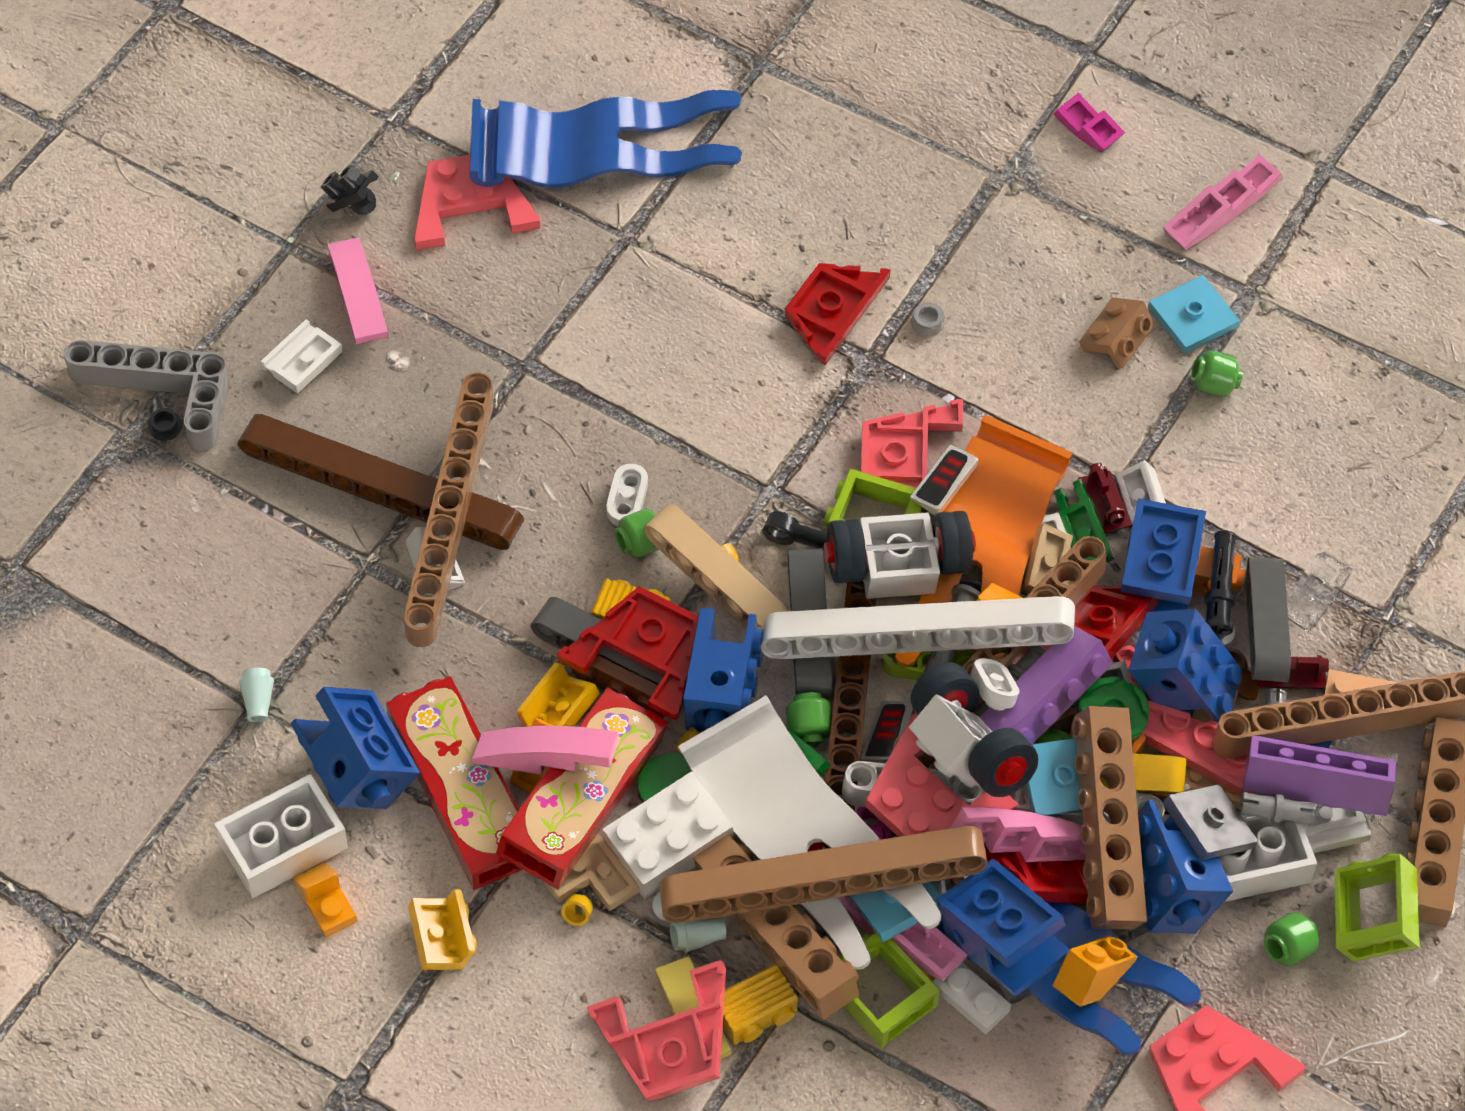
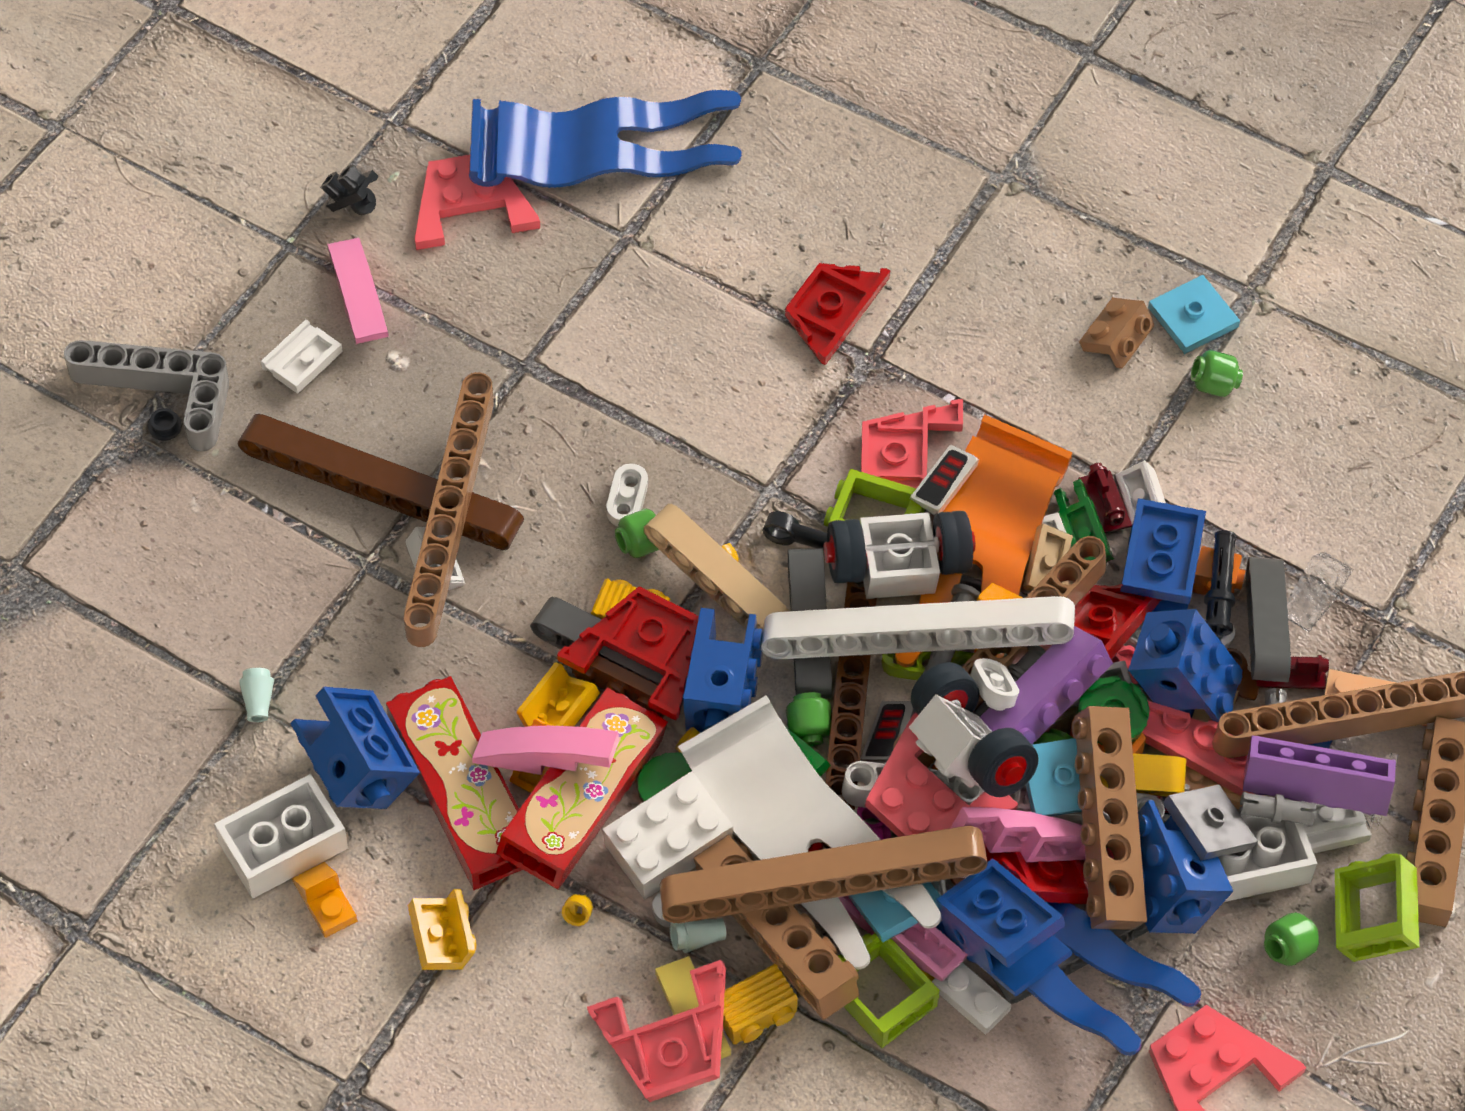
(603, 873): tan plate -> none
(927, 319): light grey tile -> none
(1089, 126): dark pink slope -> none
(1093, 969): light orange slope -> none
(1223, 203): bright pink slope -> none

